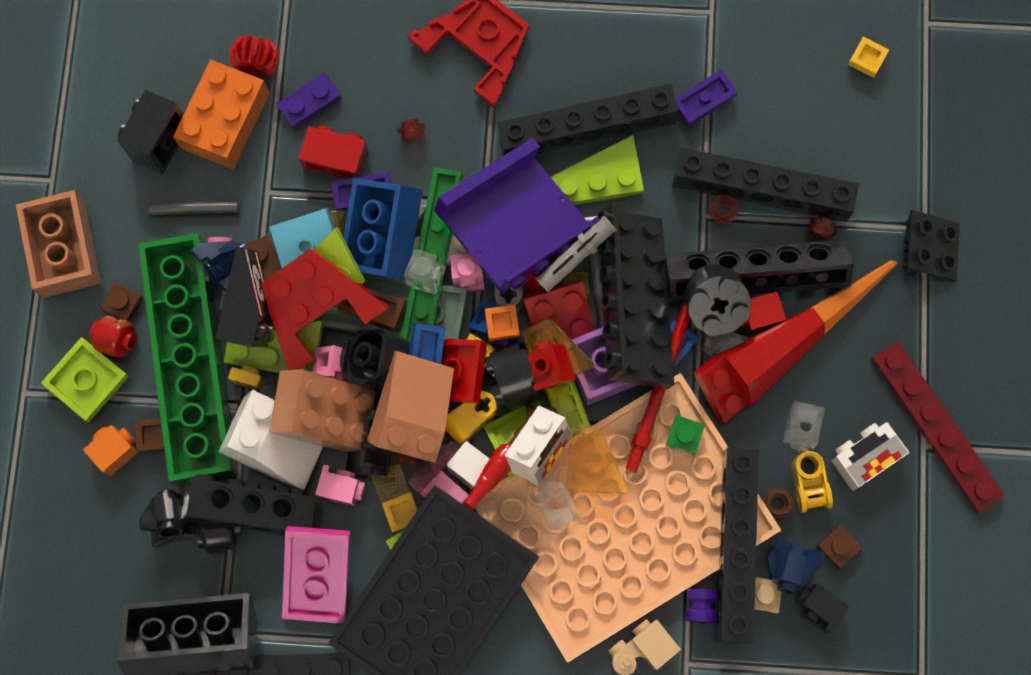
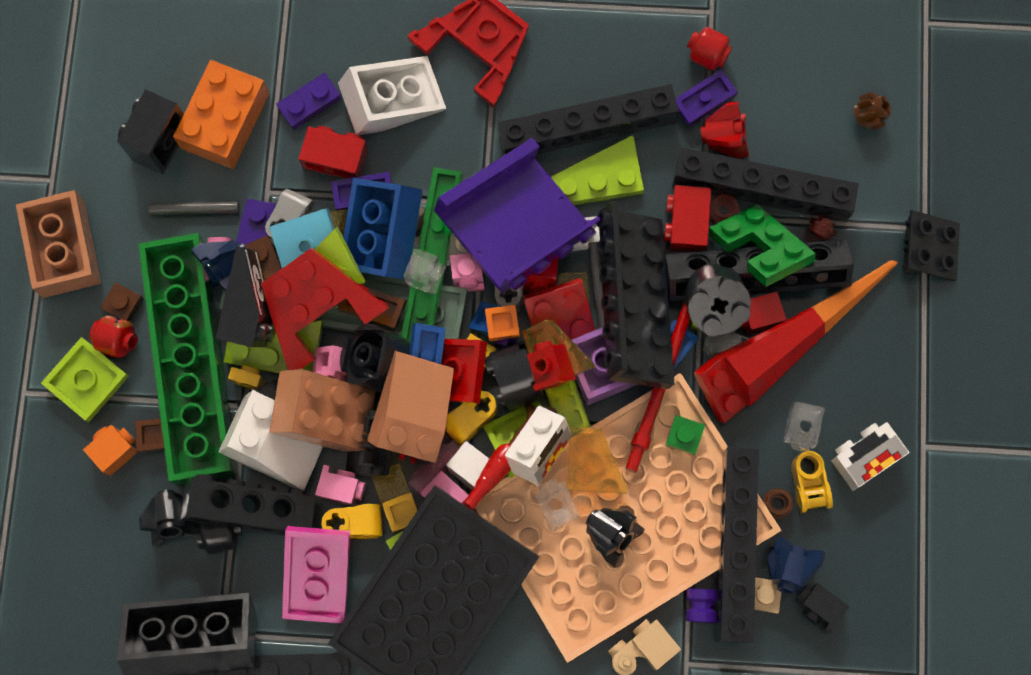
(254, 56): red gear -> none
(254, 220): none -> dark purple plate
(289, 206): none -> light grey piece
(362, 520): none -> yellow piece
(390, 94): none -> white slope
(411, 129): clear red plate -> none
(603, 228): light grey pin -> none
(612, 532): none -> black brick
(689, 219): none -> red brick
(709, 48): none -> red head
(726, 131): none -> red brick
(781, 248): none -> green plate
(839, 546): reddish brown plate -> none
(868, 57): yellow plate -> none
(872, 110): none -> reddish brown gear
(937, 427): dark red plate -> none

